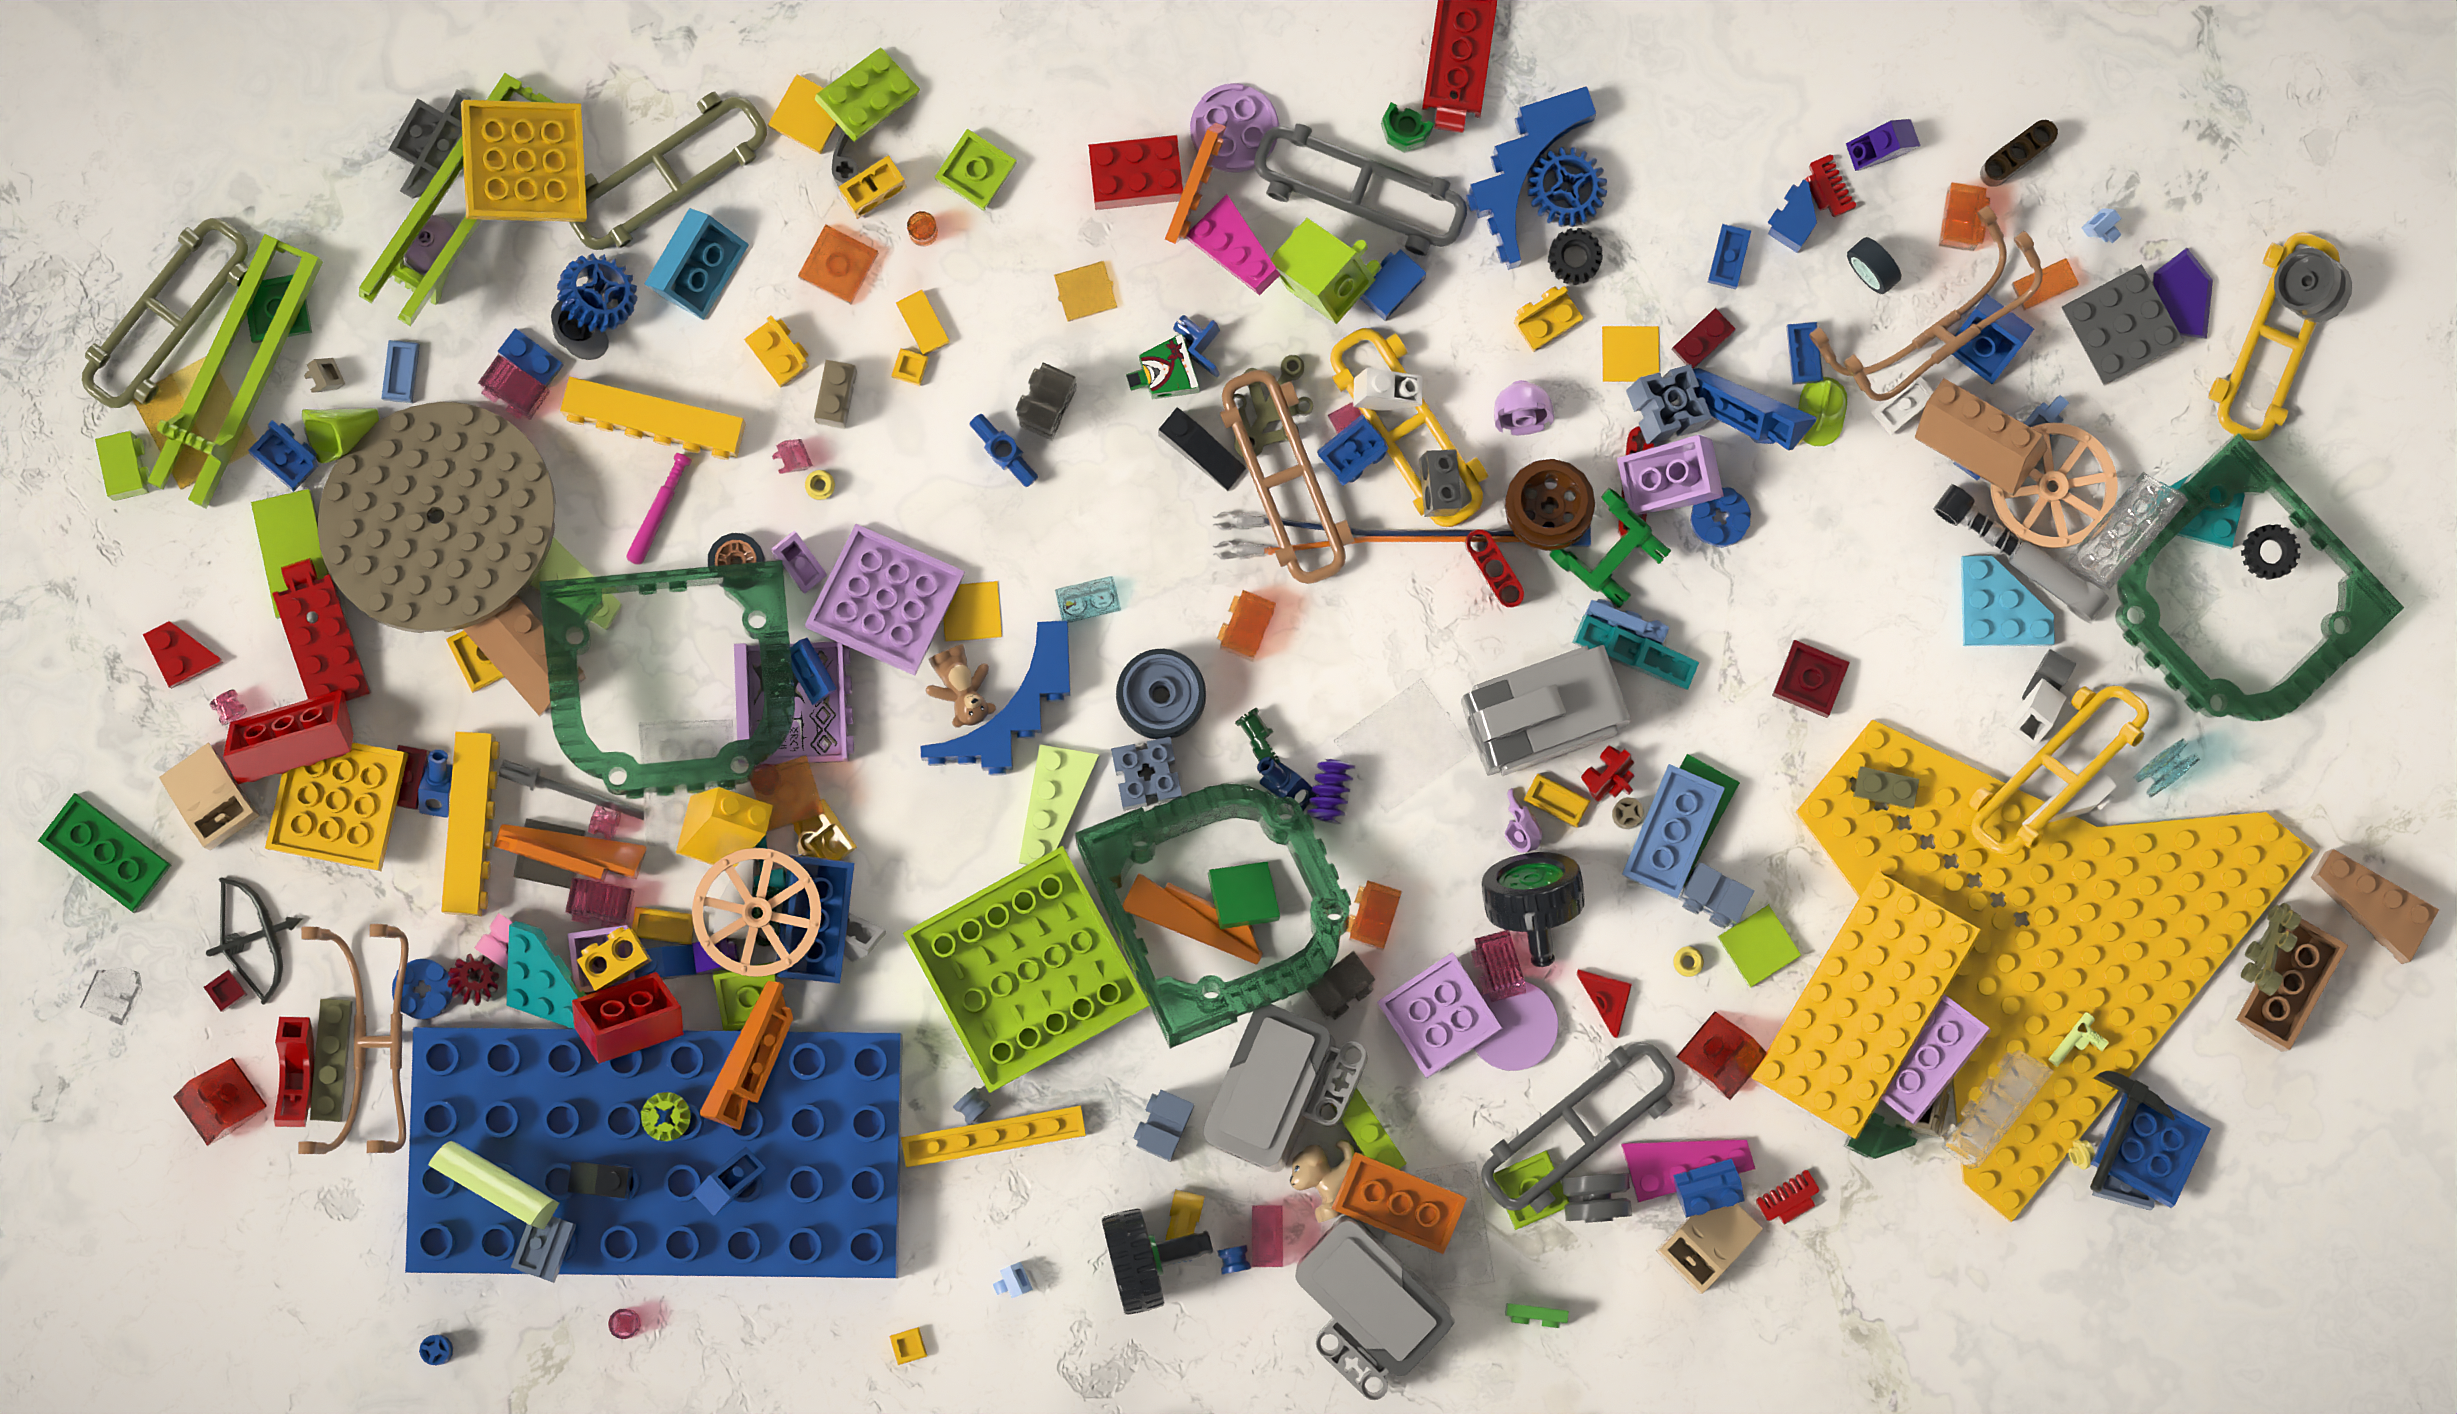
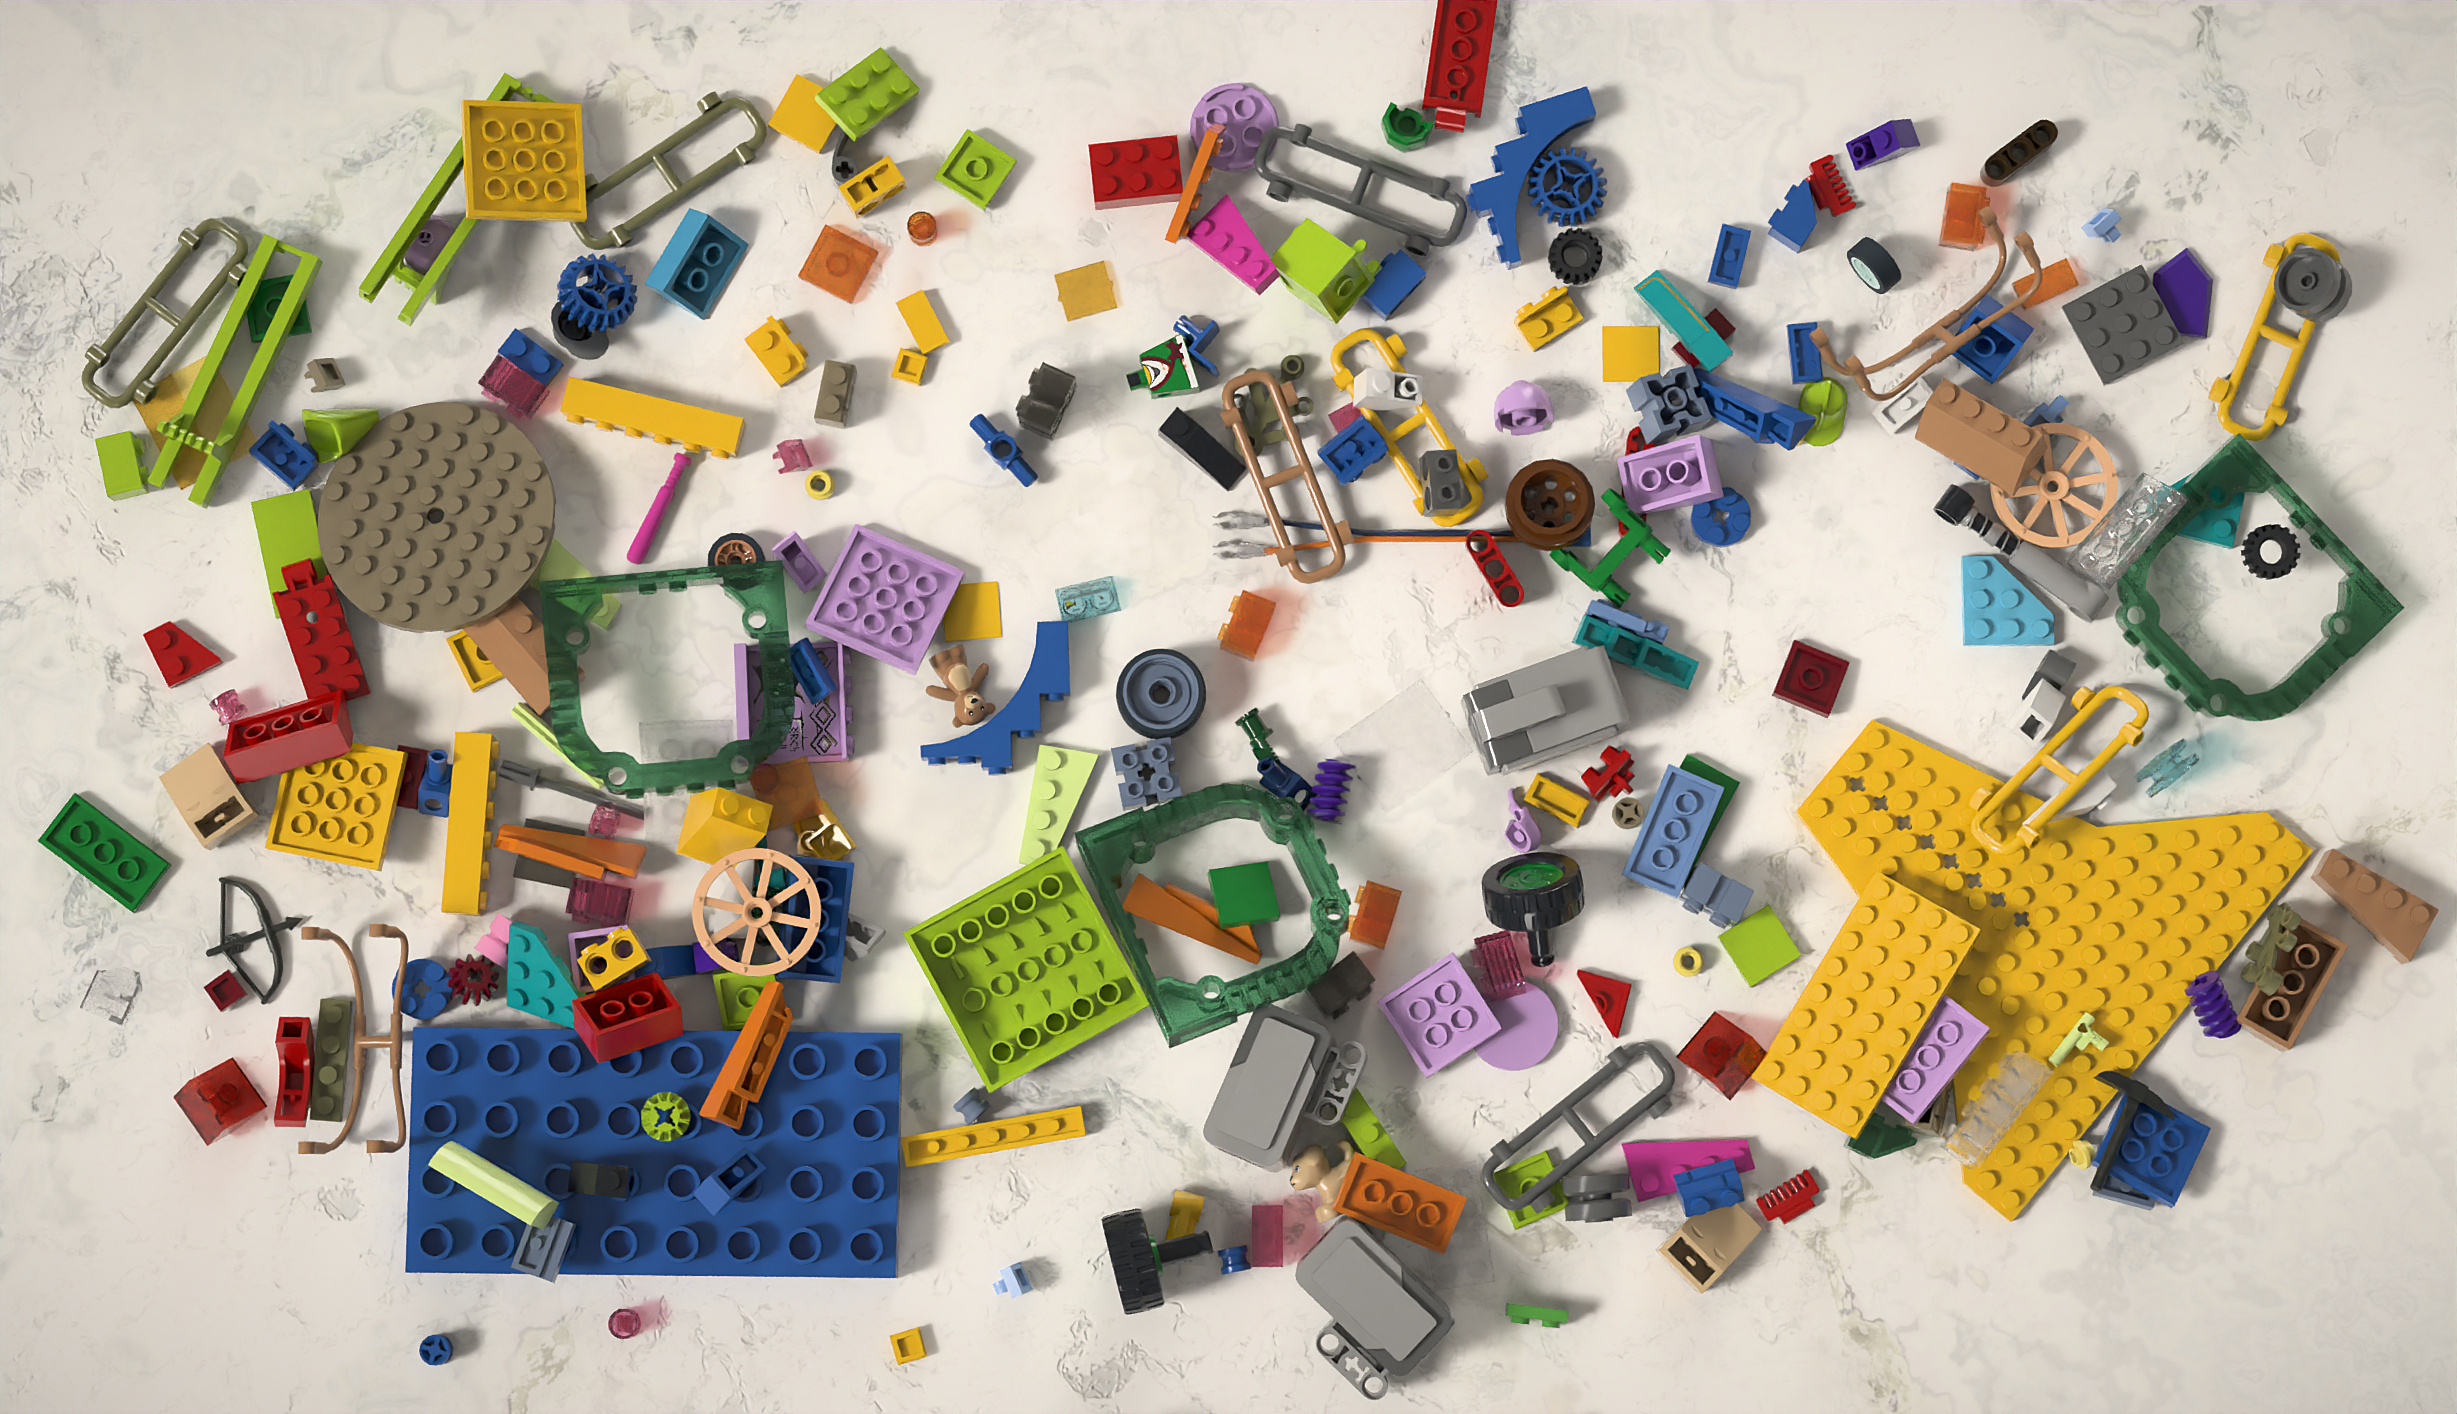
(400, 371): medium blue tile -> none
(427, 141): dark grey plate -> none
(546, 735): none -> yellowish green axle
(663, 925): yellow tile -> none
(1164, 1126): sand blue brick -> none
(1683, 321): none -> teal slope
(1886, 787): olive plate -> none
(2213, 1006): none -> dark purple piece

